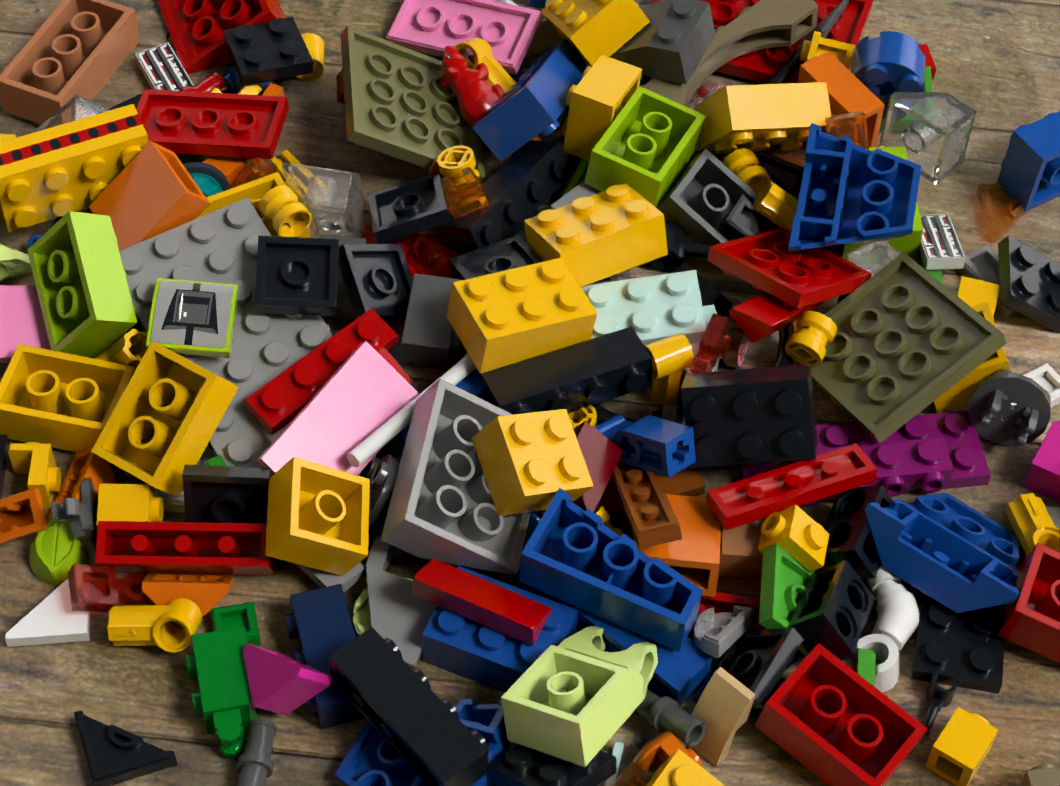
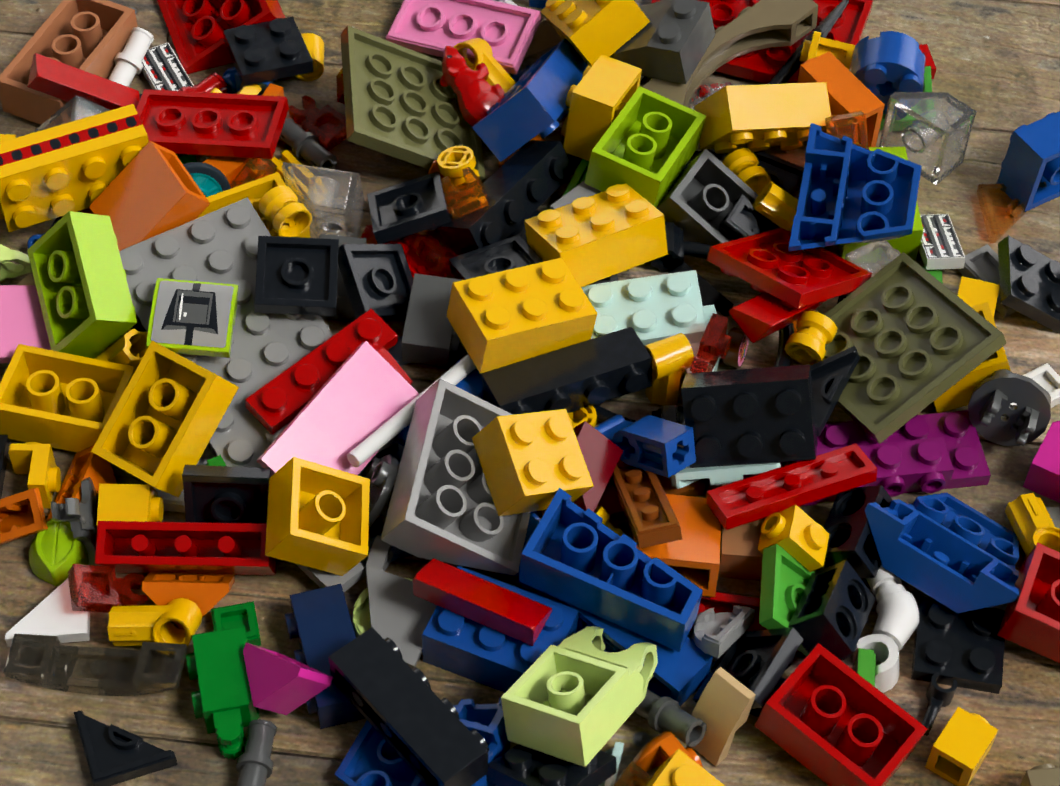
(67, 81): none -> red slope
(95, 670): none -> clear smoke slope
(130, 59): none -> white pin
(306, 145): none -> dark grey pin
(324, 123): none -> clear red plate
(720, 474): none -> light aqua tile
(829, 381): none -> black tile

